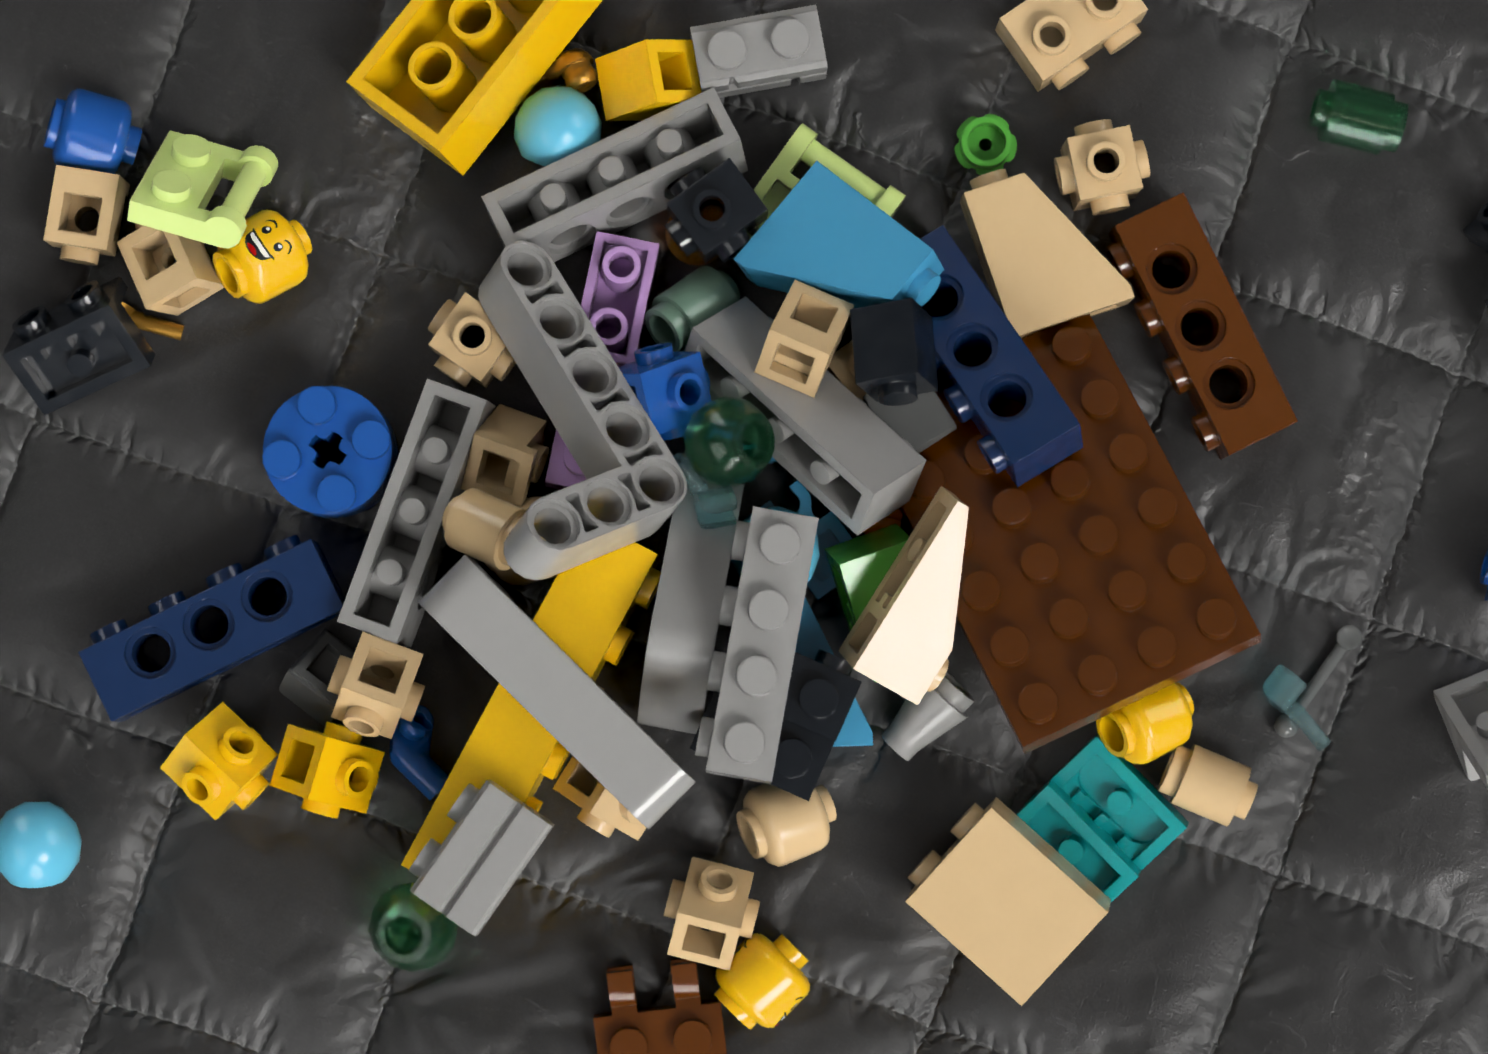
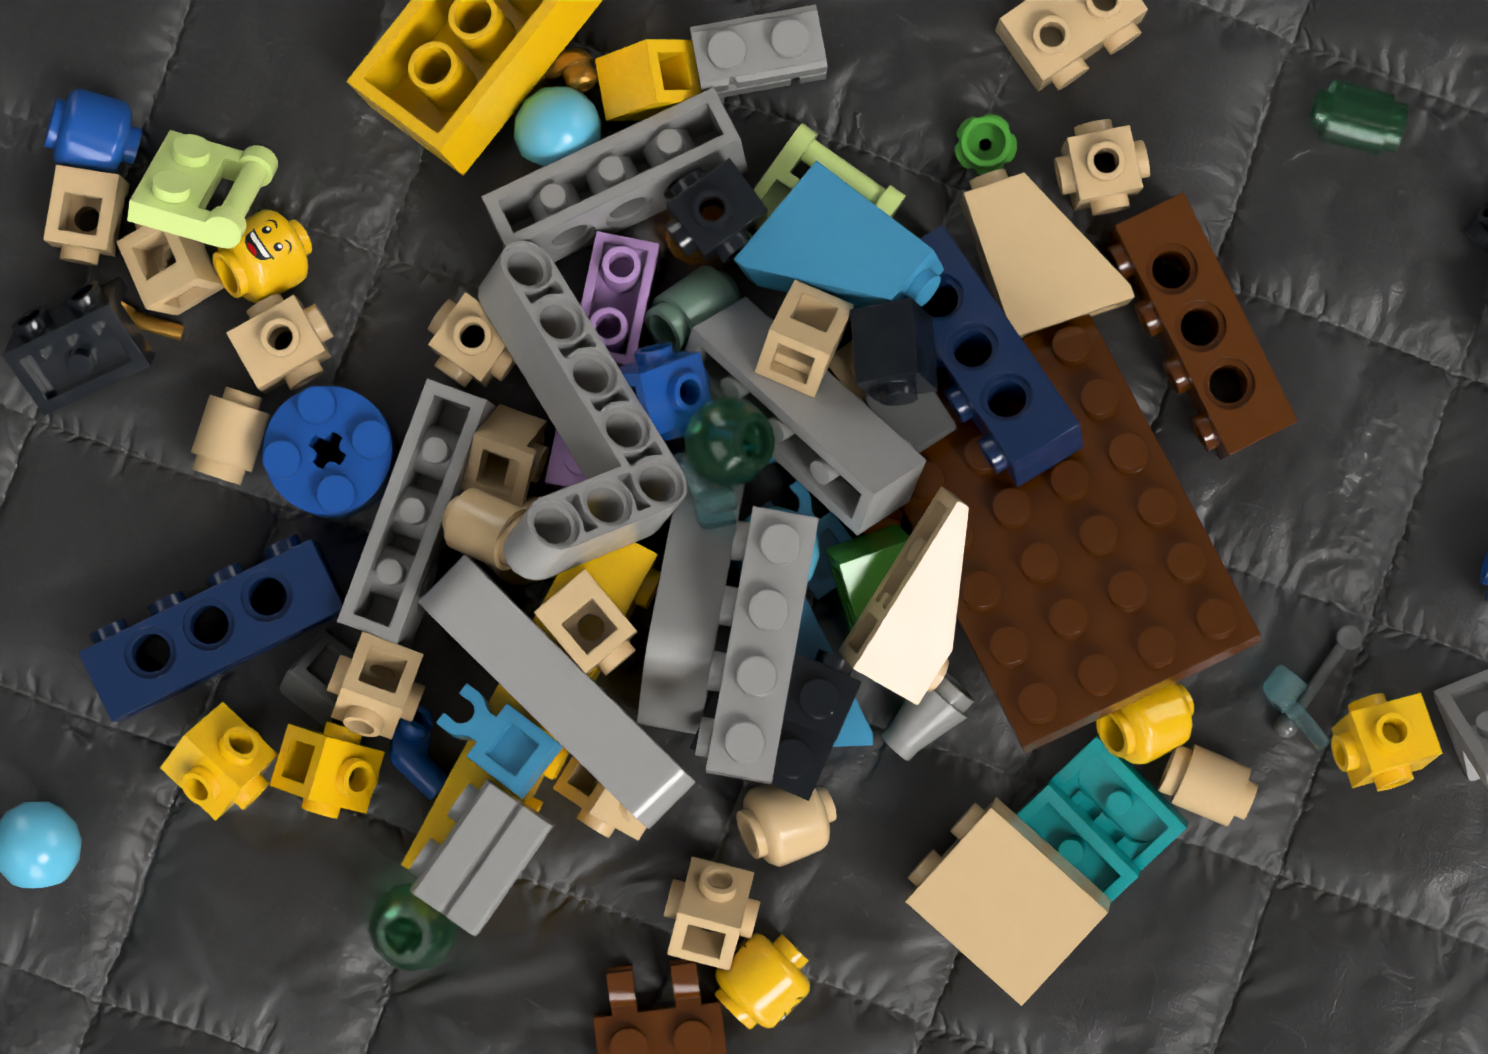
(229, 435): none -> tan brick
(259, 340): none -> tan brick
(505, 745): none -> dark azure plate
(568, 608): none -> tan brick
(1384, 741): none -> yellow brick

